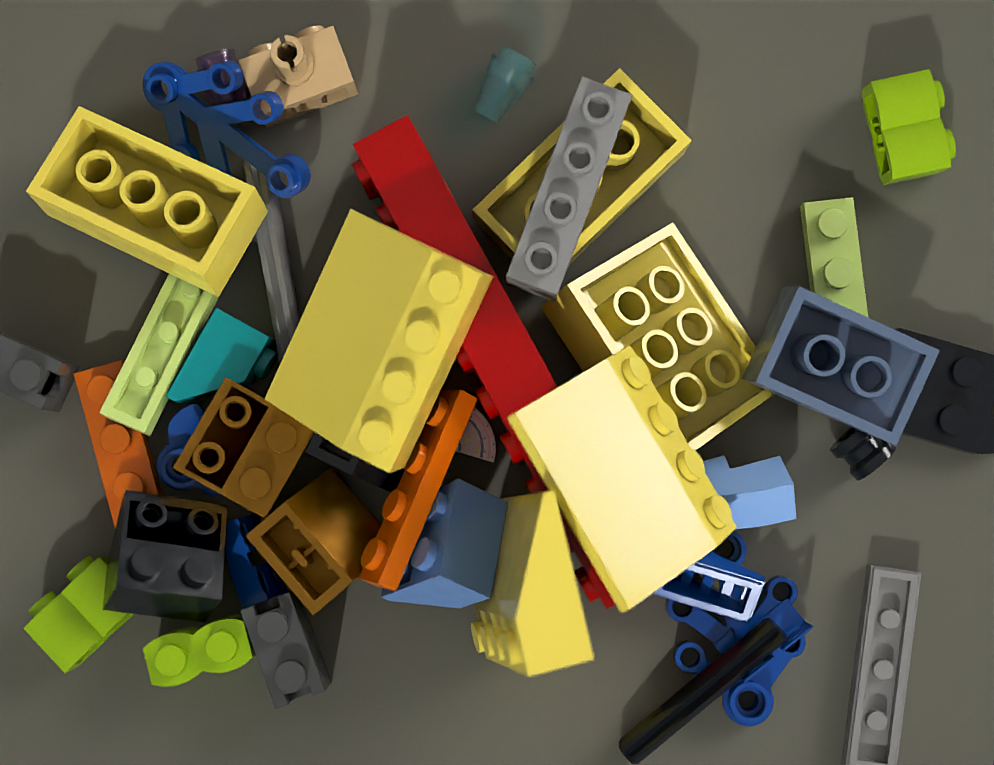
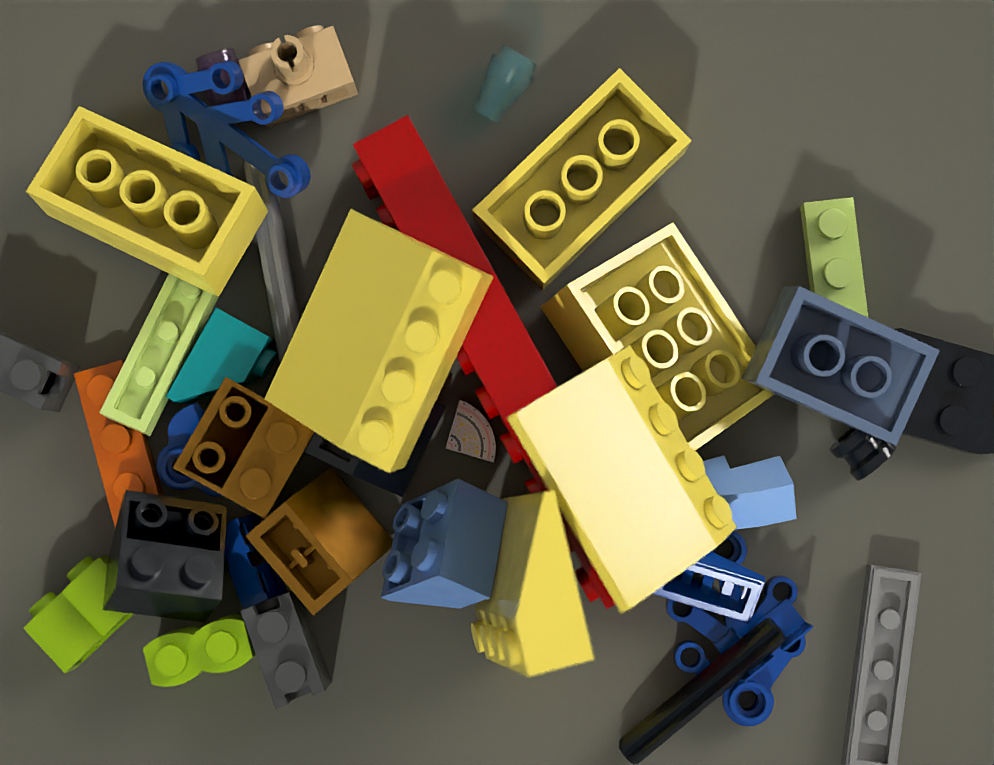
(411, 502): orange plate -> none
(568, 189): light grey brick -> none
(908, 126): lime brick -> none

